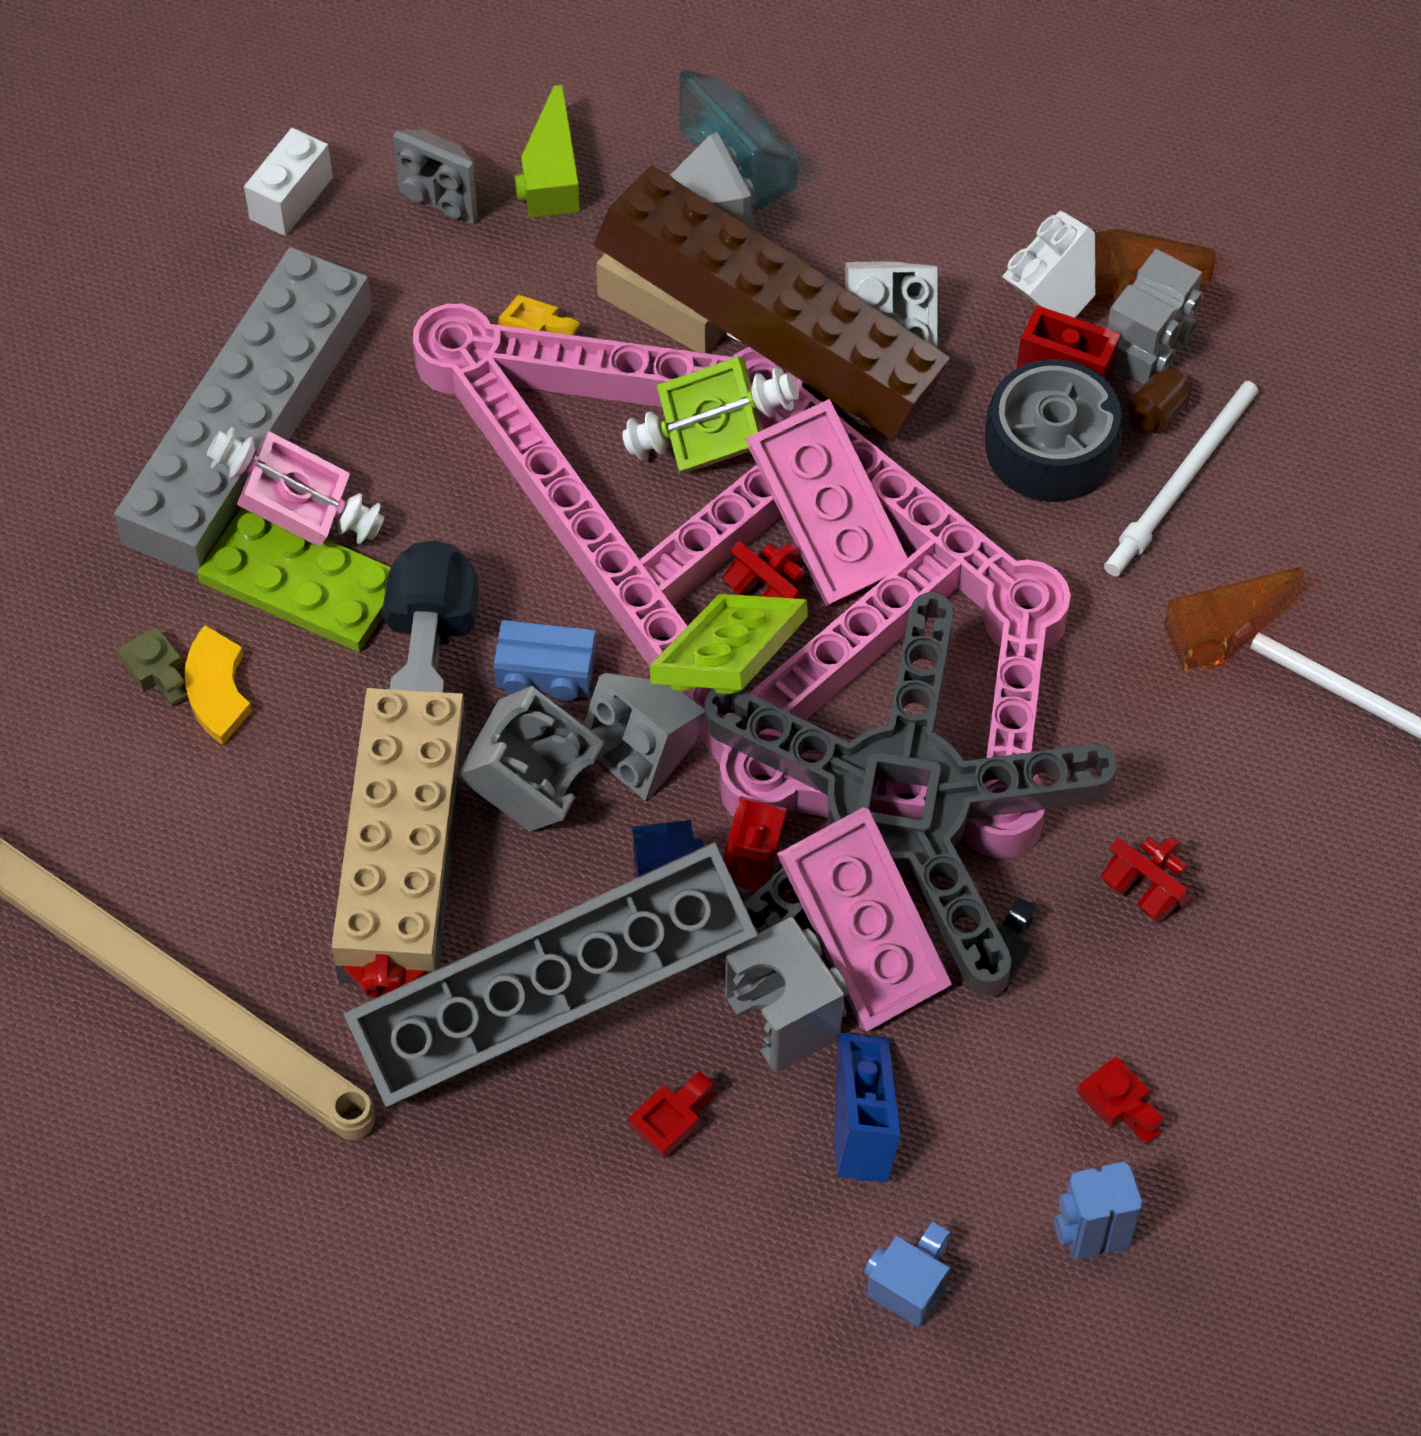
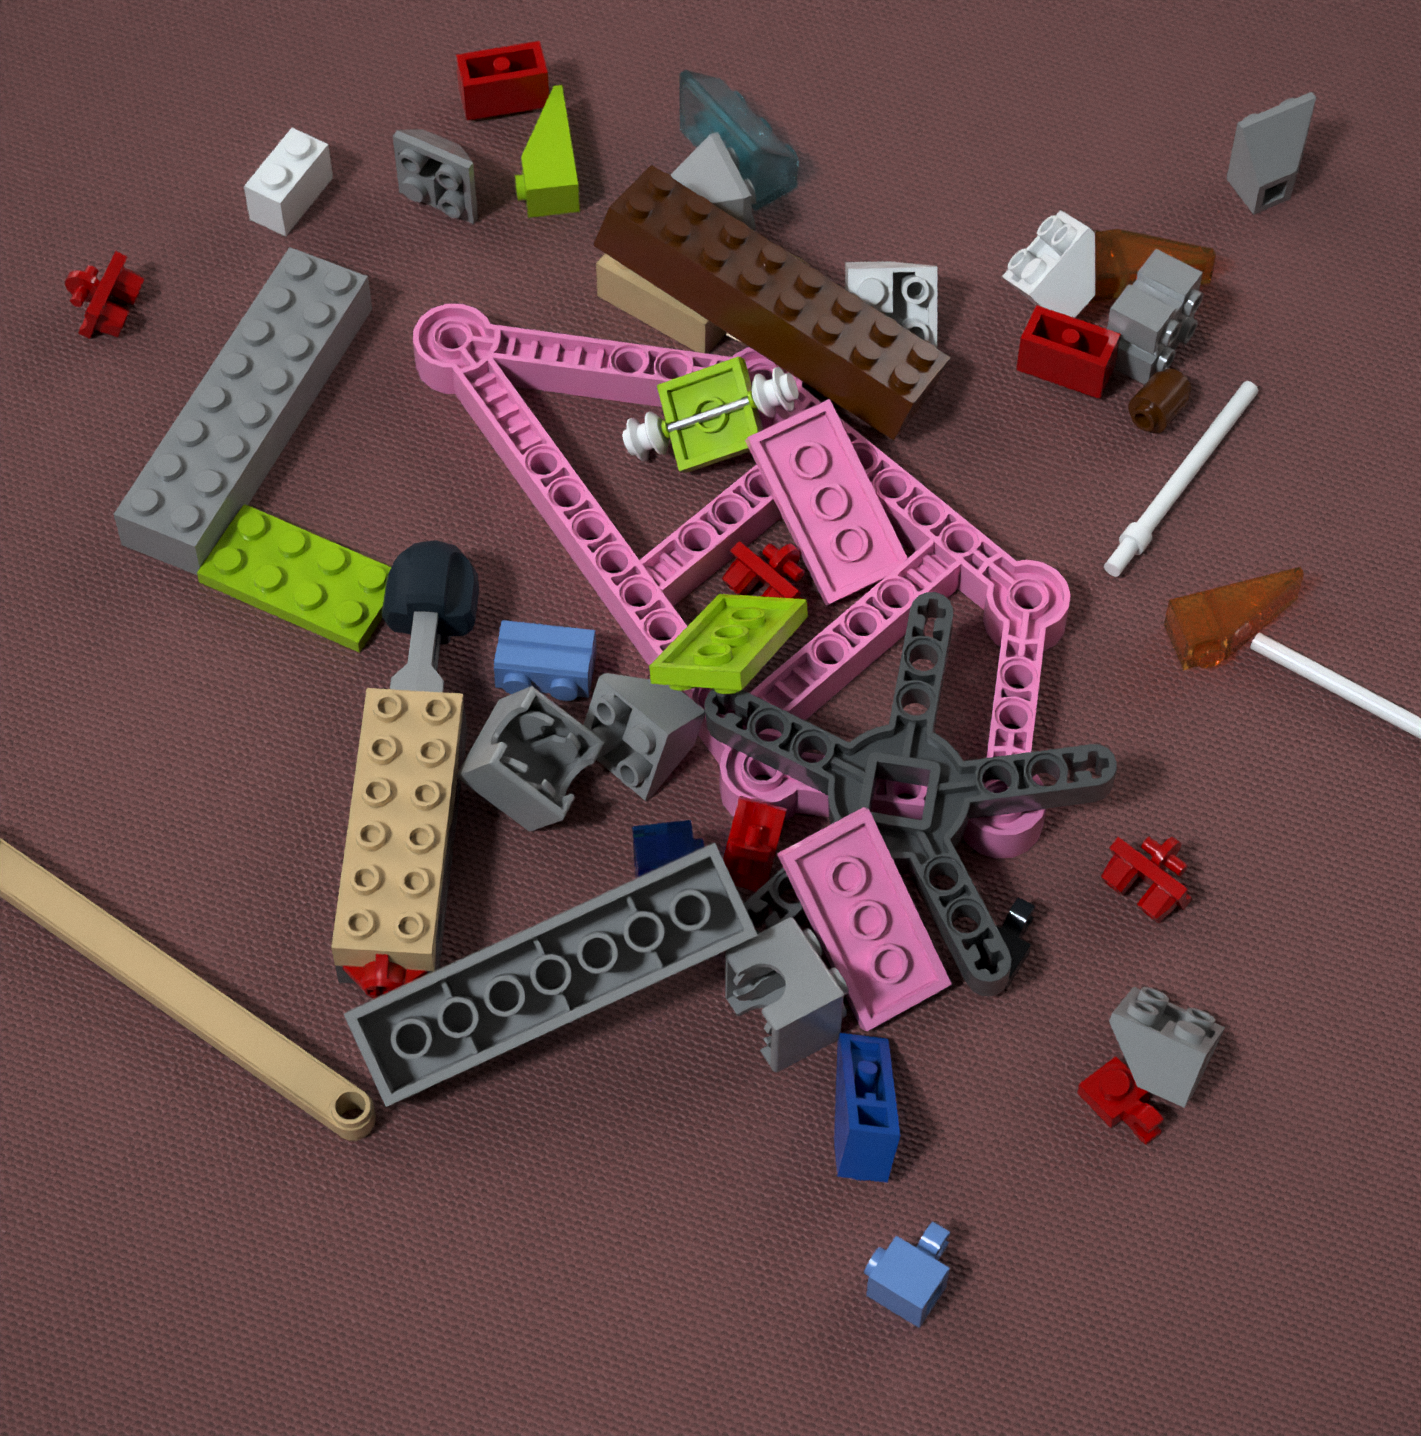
(116, 282): none -> red hips
(152, 662): olive plate -> none
(212, 685): yellow tile -> none
(294, 488): bright pink plate -> none
(502, 80): none -> red brick
(538, 316): yellow plate -> none
(670, 1117): red plate -> none
(1053, 430): wheel -> none
(1098, 1211): medium blue brick -> none
(1164, 1043): none -> light grey slope
(1270, 152): none -> light grey slope

